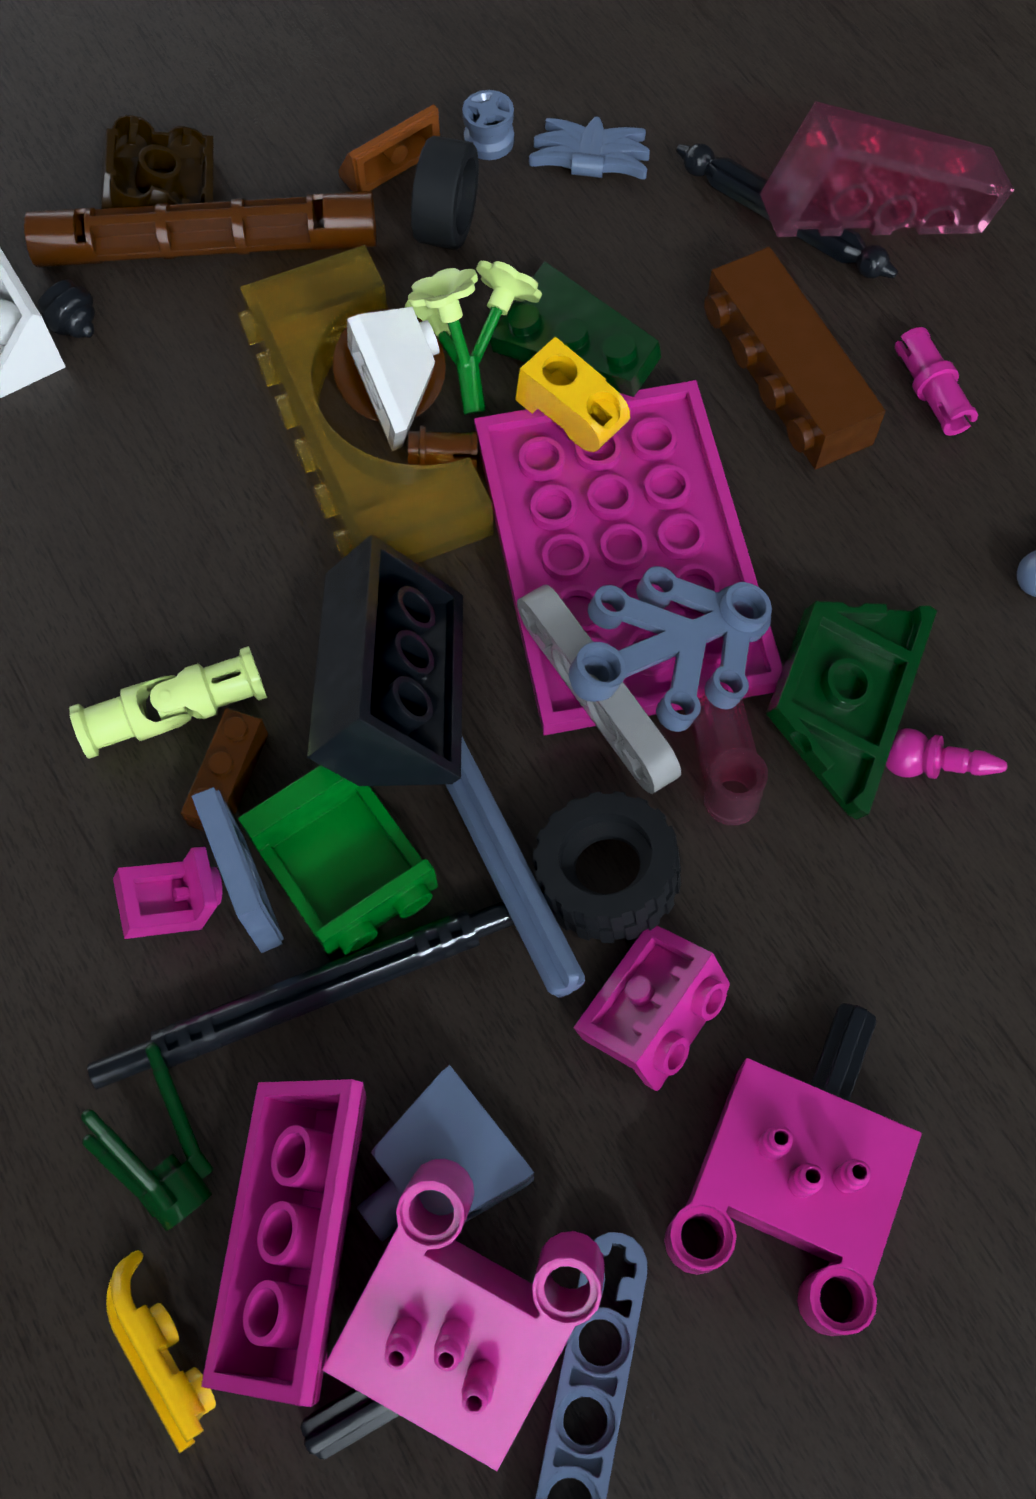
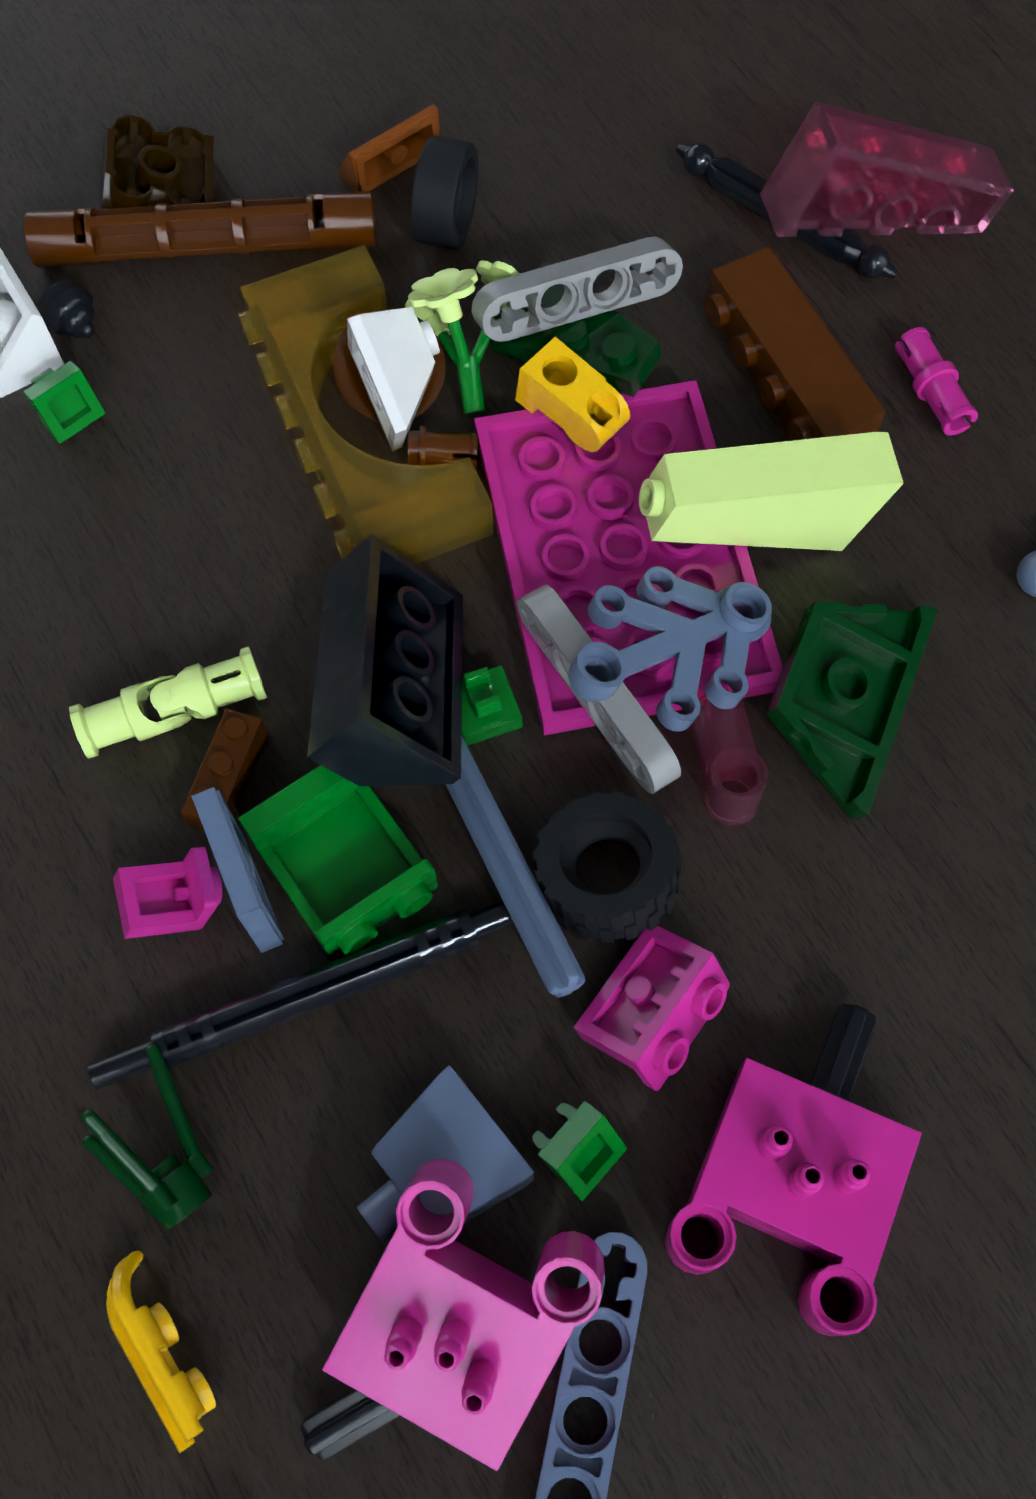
(64, 401): none -> green tile
(286, 1241): dark pink slope -> none
(488, 705): none -> green tile
(489, 123): sand blue wheel -> none
(578, 297): none -> light grey beam
(580, 1149): none -> green tile
(591, 148): sand blue piece -> none
(772, 493): none -> yellowish green slope
(915, 753): dark pink bar -> none

